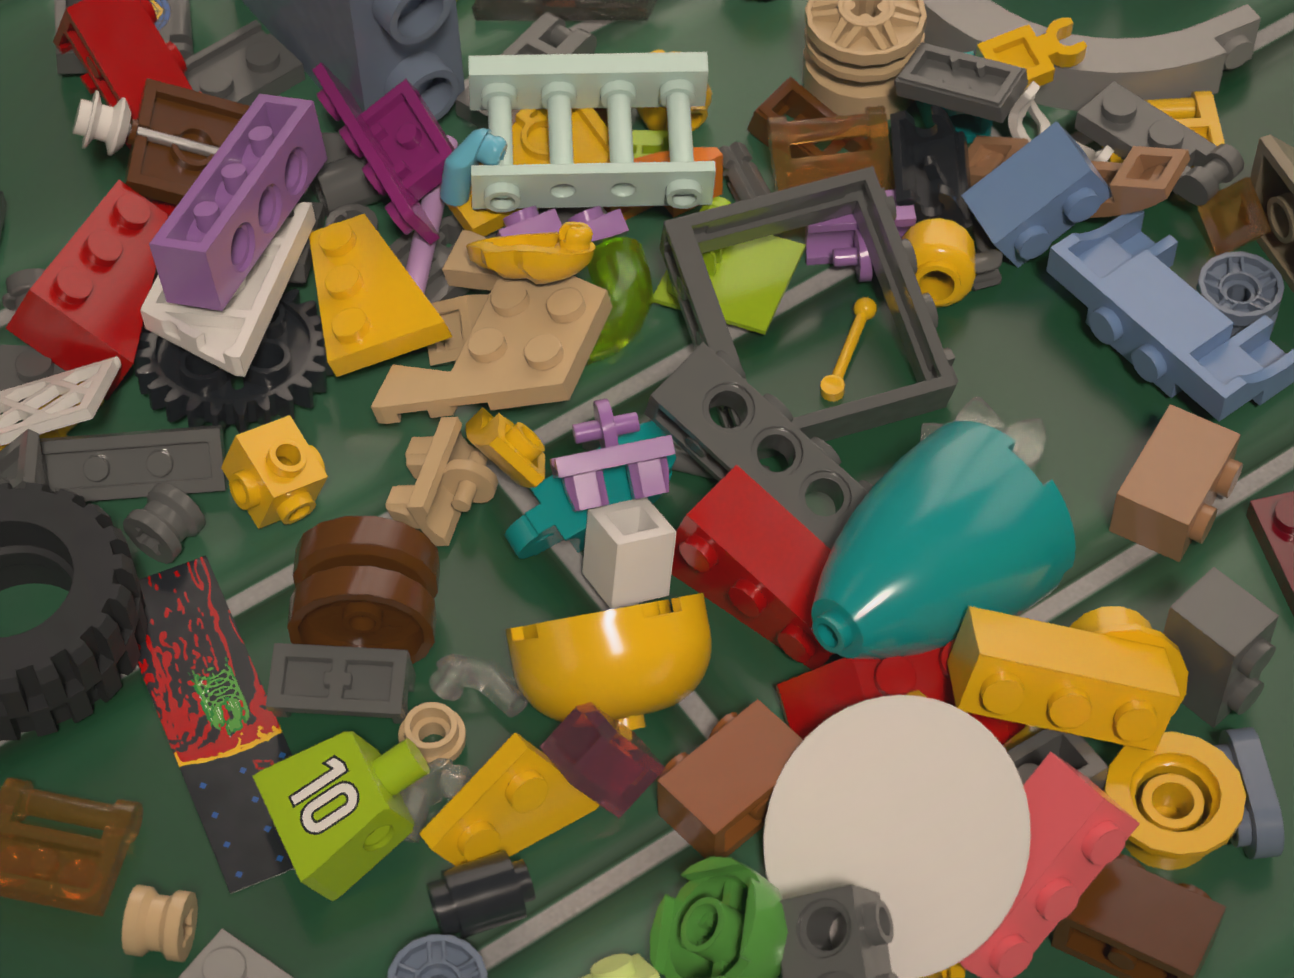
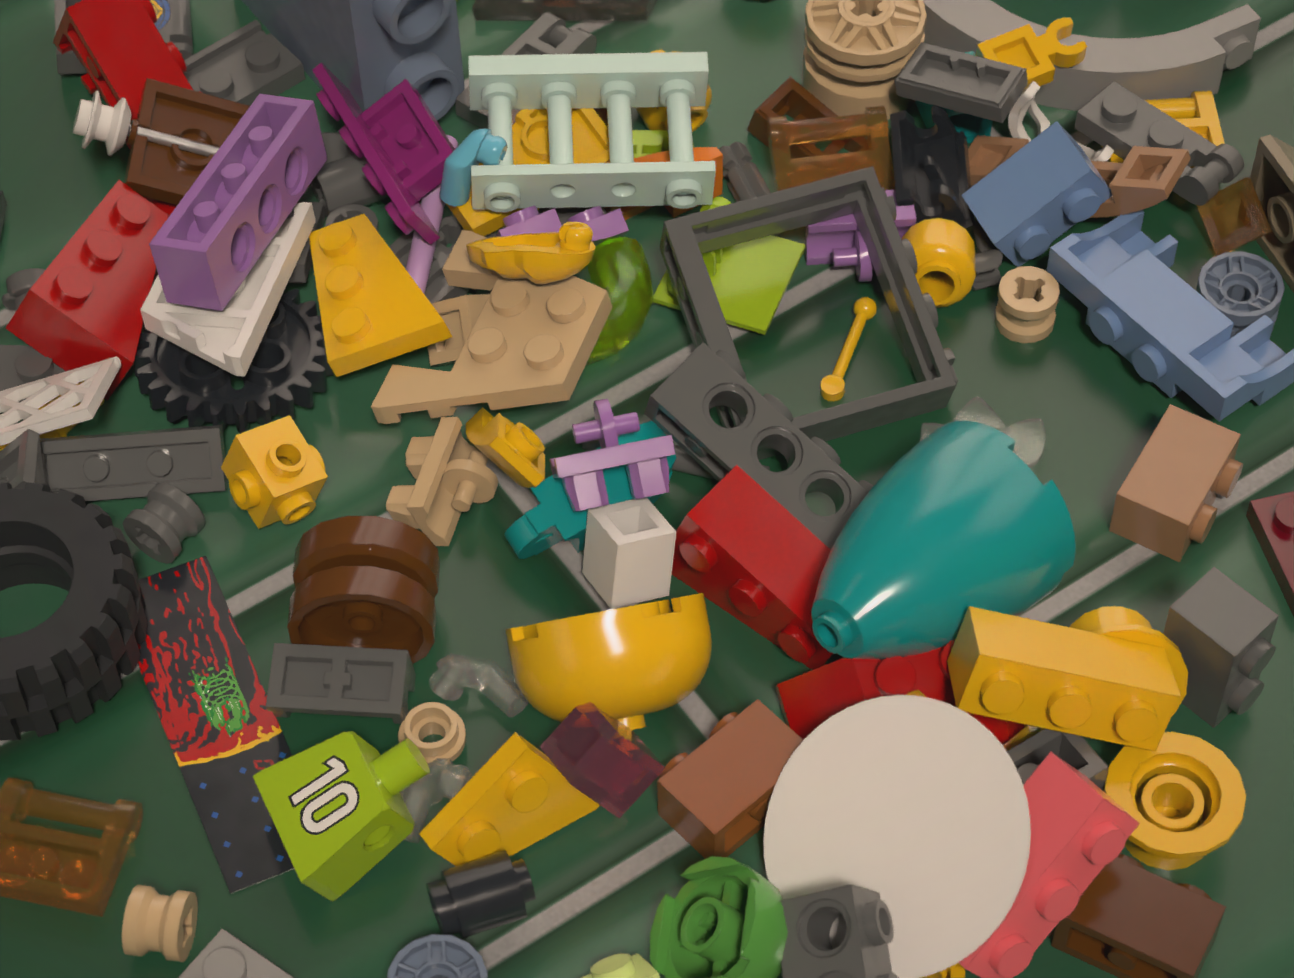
(1026, 304): none -> tan wheel
(1262, 822): sand blue plate -> none

